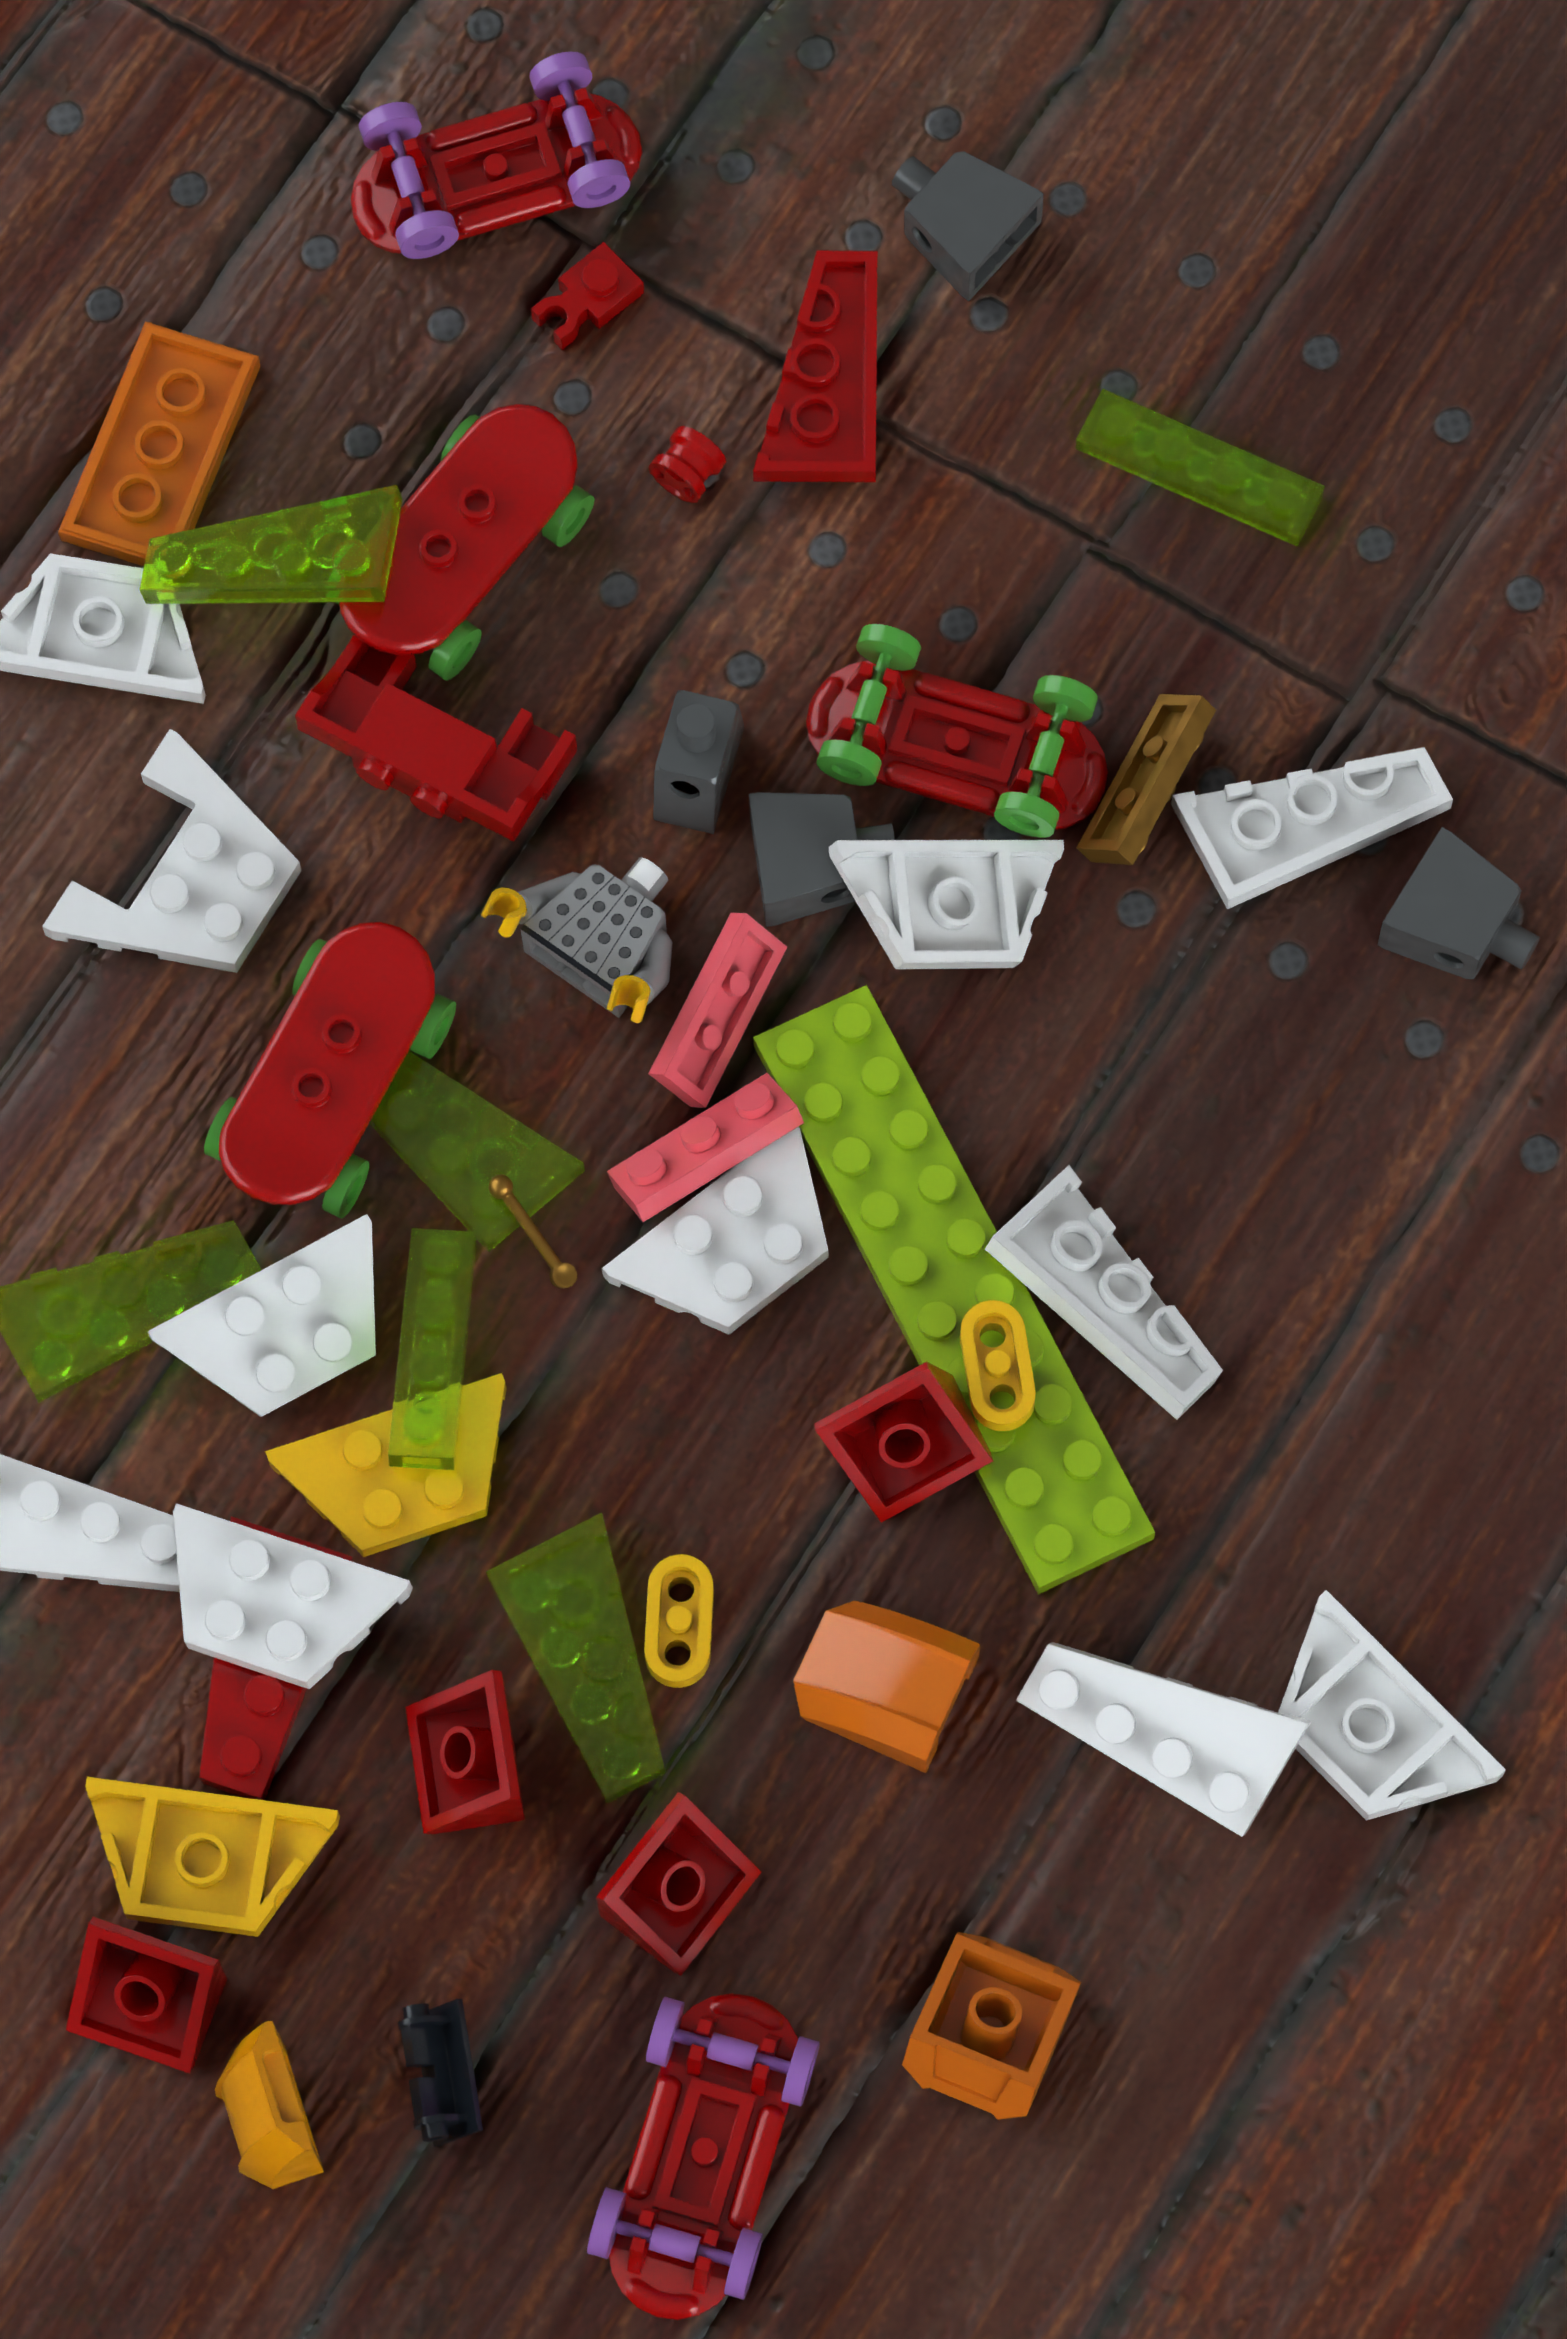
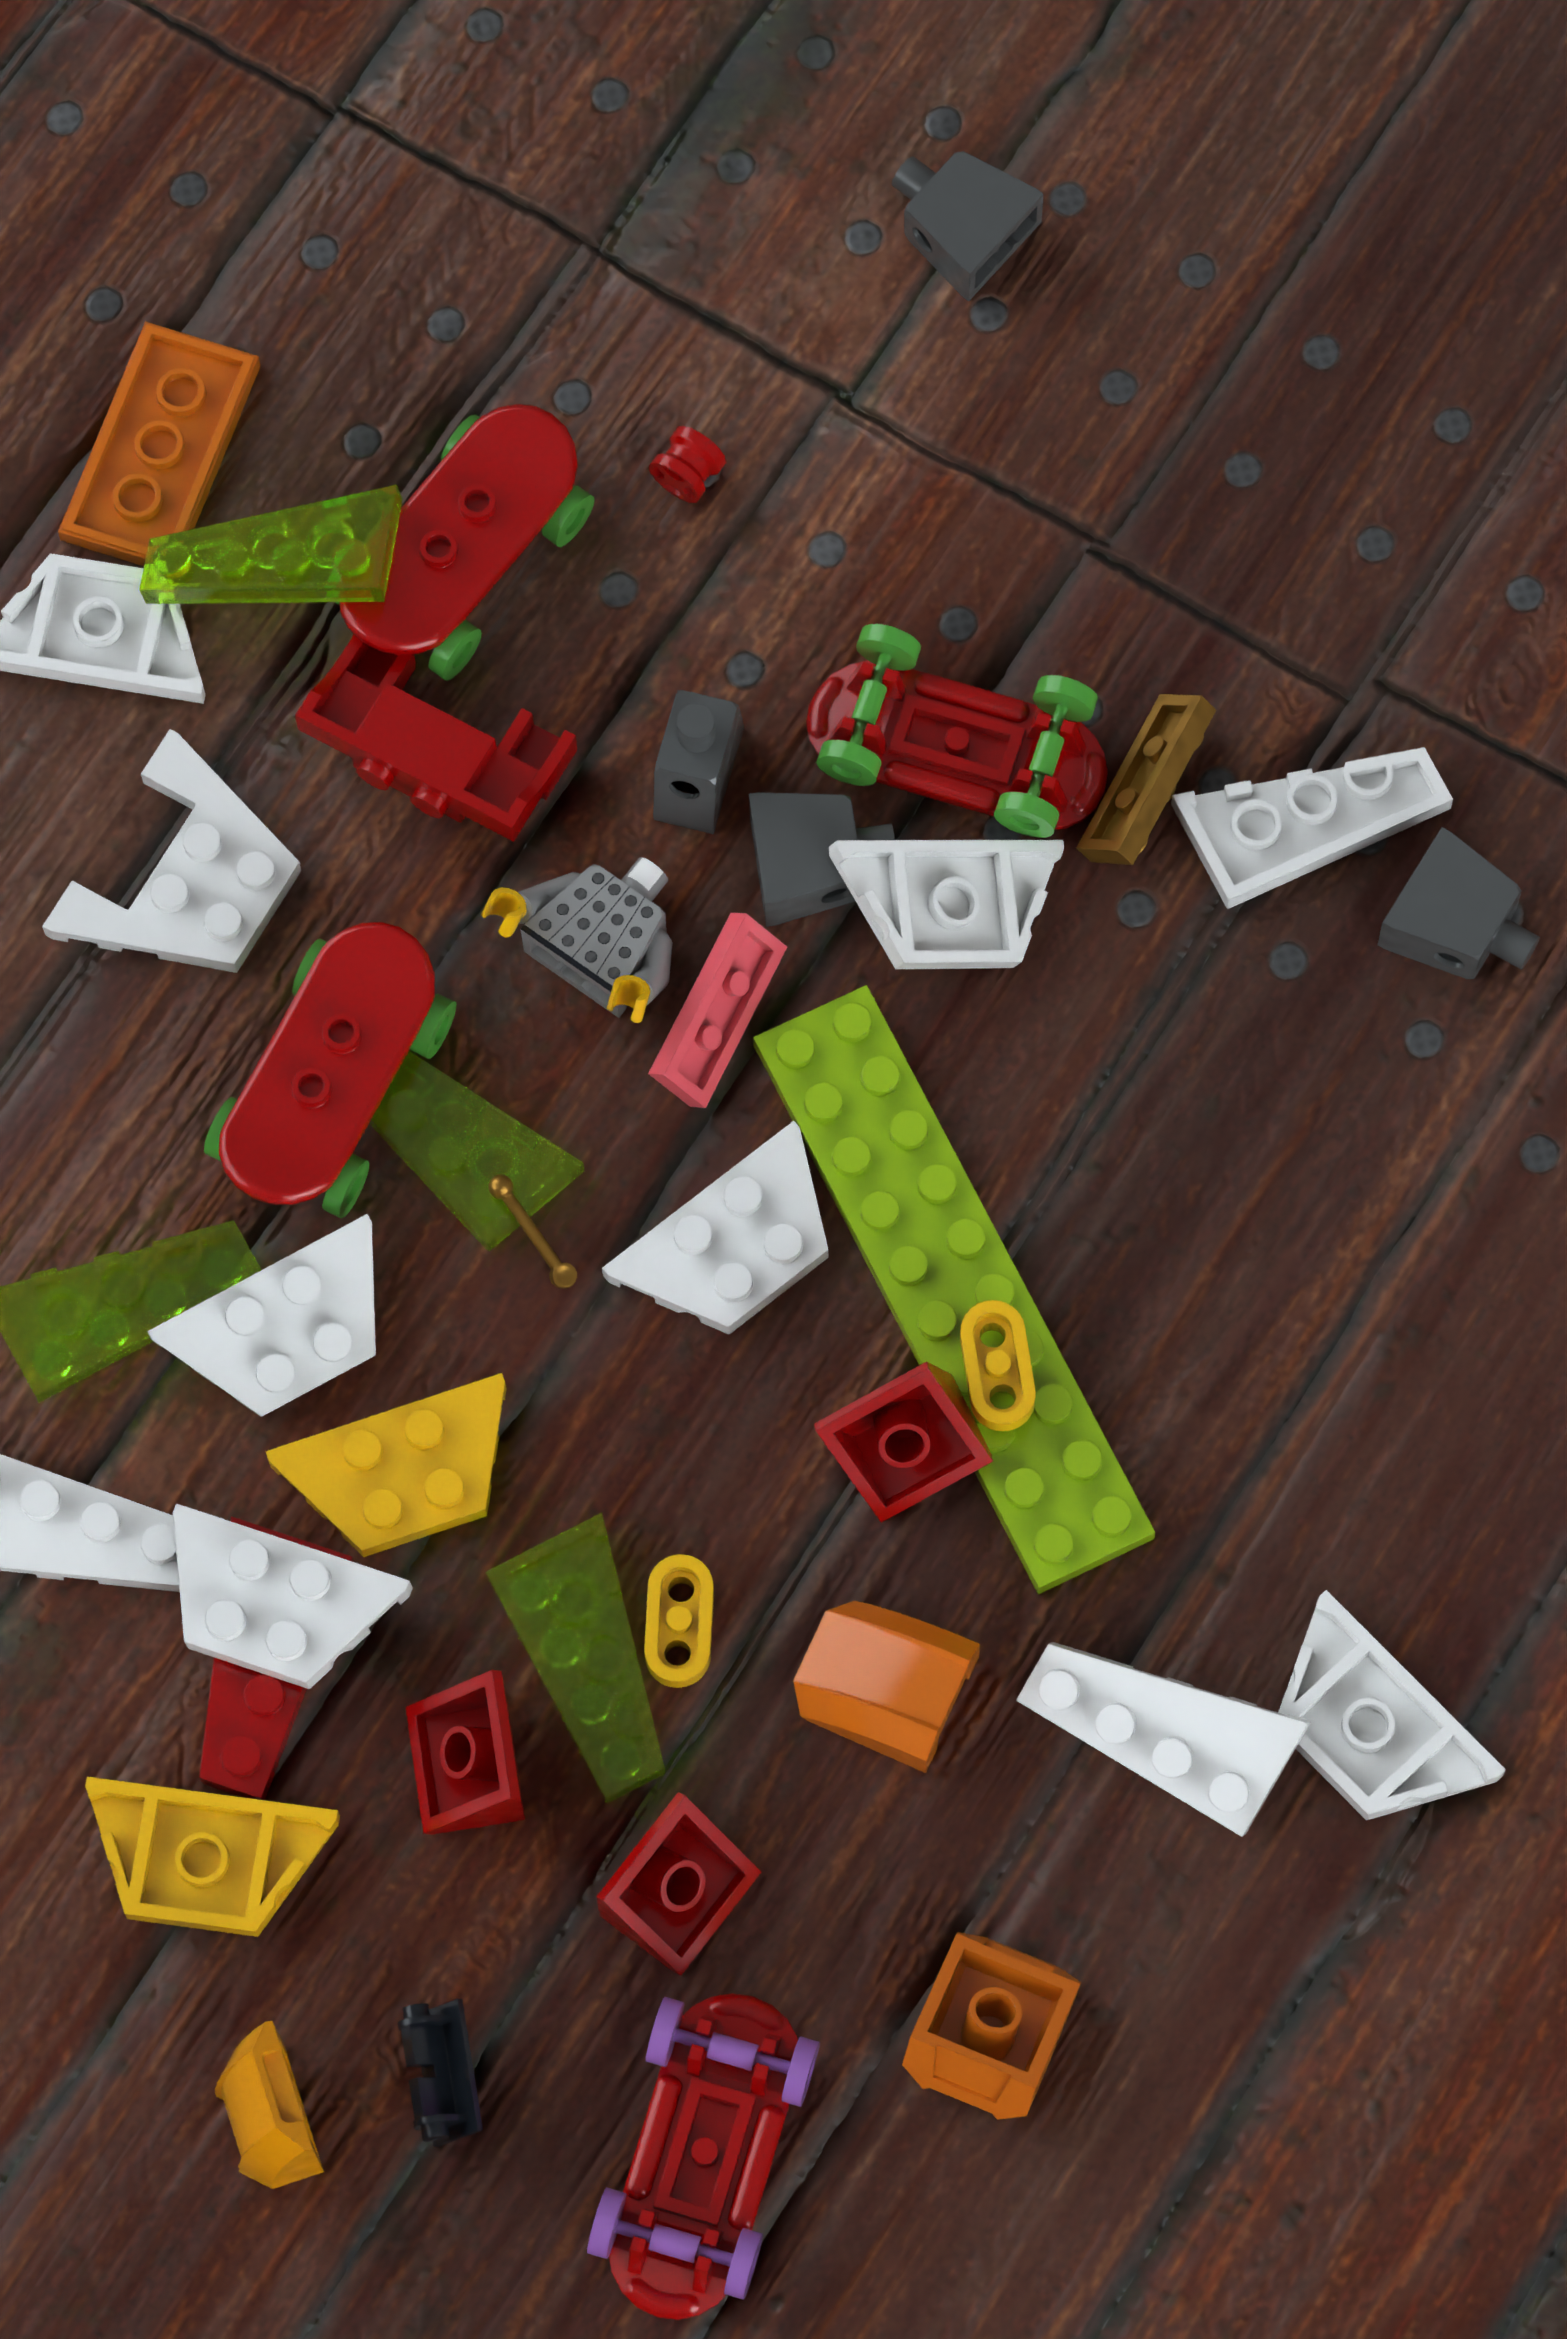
(144, 1995): red slope -> none
(432, 1349): clear neon green plate -> none
(493, 168): red piece -> none
(591, 290): red plate -> none
(705, 1147): coral plate -> none
(827, 391): red wing -> none
(1088, 1279): white wing -> none
(1200, 467): clear neon green plate -> none

